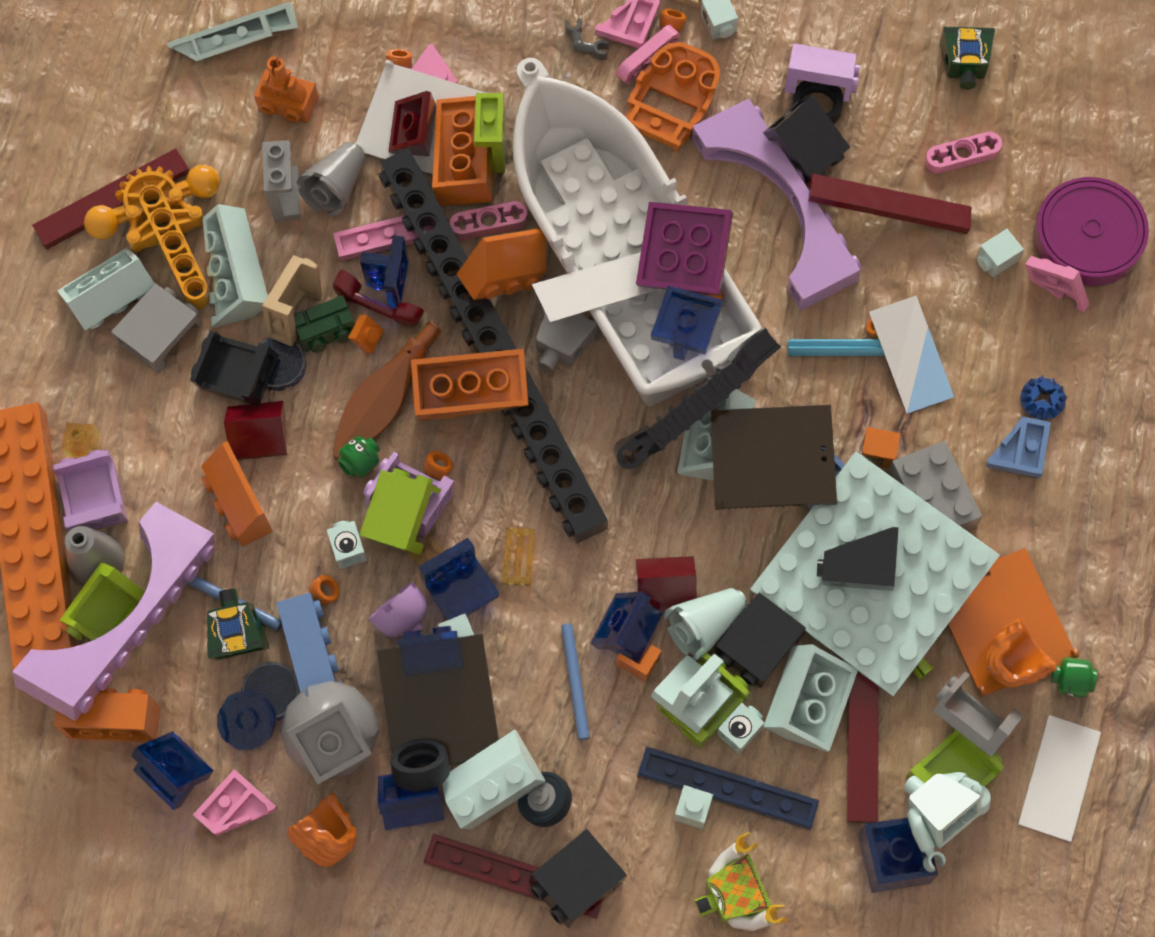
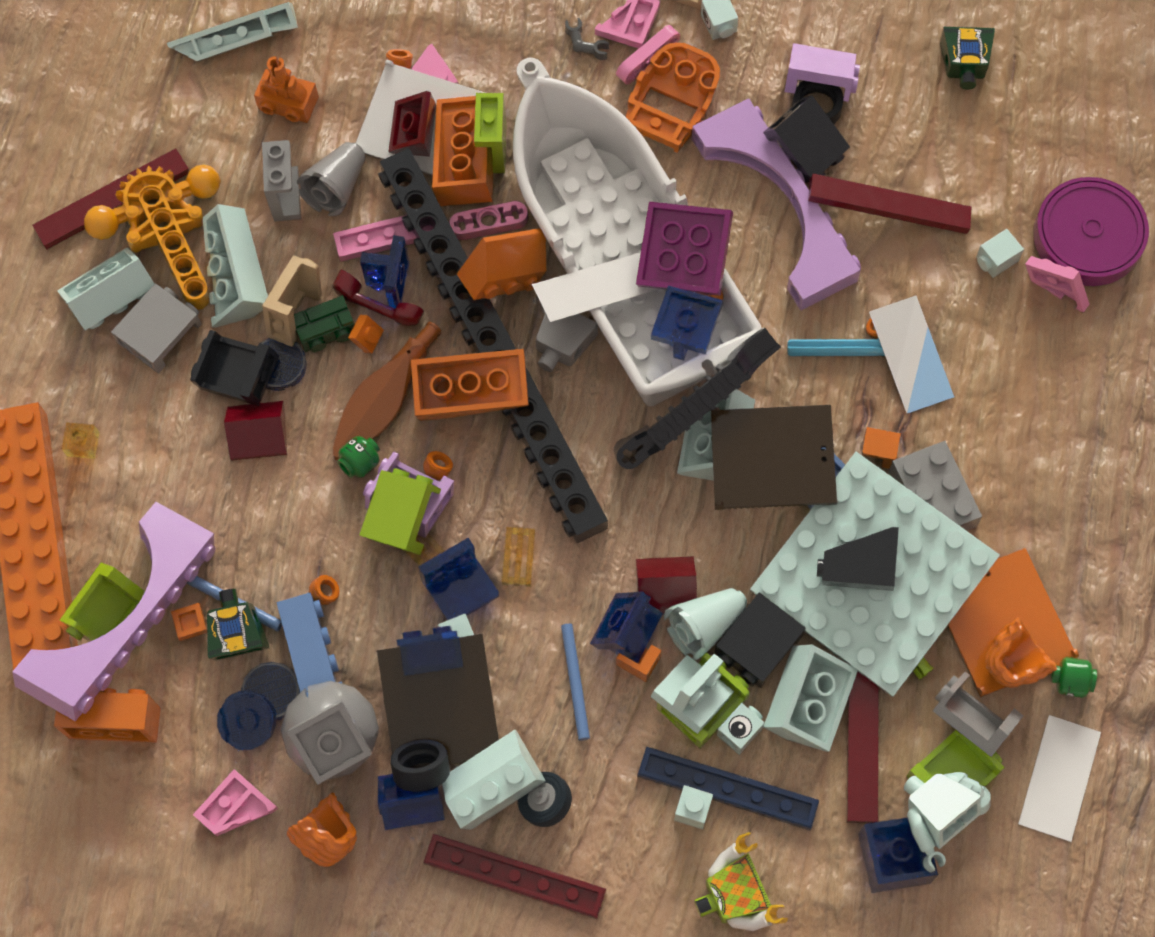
(87, 549): light grey cone -> none
(90, 491): lavender panel -> none
(170, 768): clear blue bracket -> none
(189, 621): none -> orange plate
(234, 496): orange slope -> none
(346, 544): light aqua brick -> none
(400, 613): lavender cylinder -> none
(576, 878): black panel -> none
(677, 22): orange piece -> none
(972, 144): bright pink beam -> none
(1023, 449): medium blue wing -> none
(1042, 409): blue gear -> none

